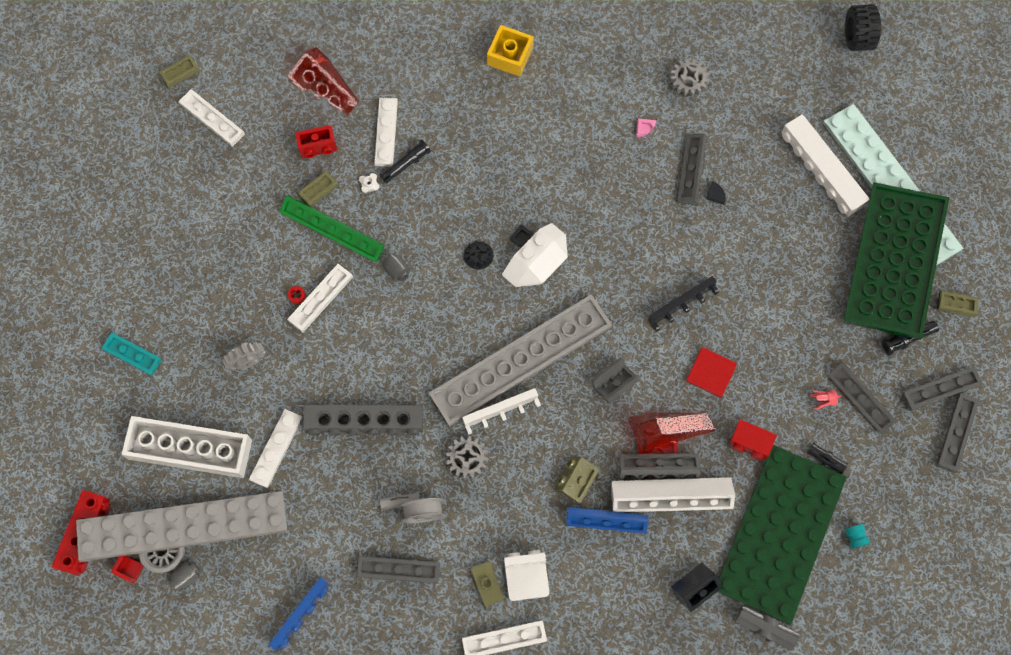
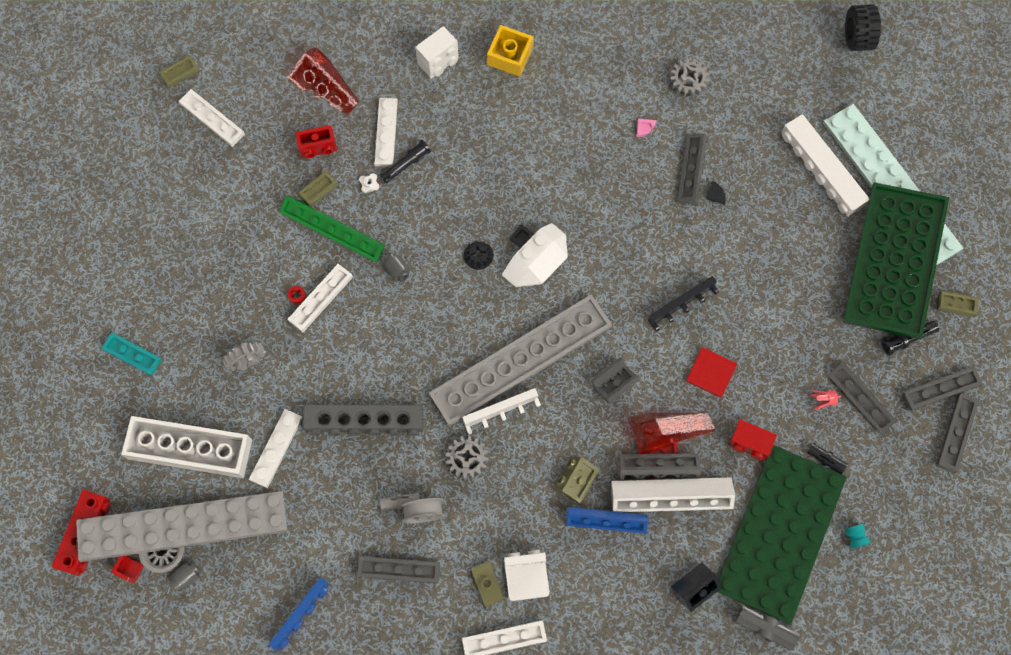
(437, 52): none -> white brick

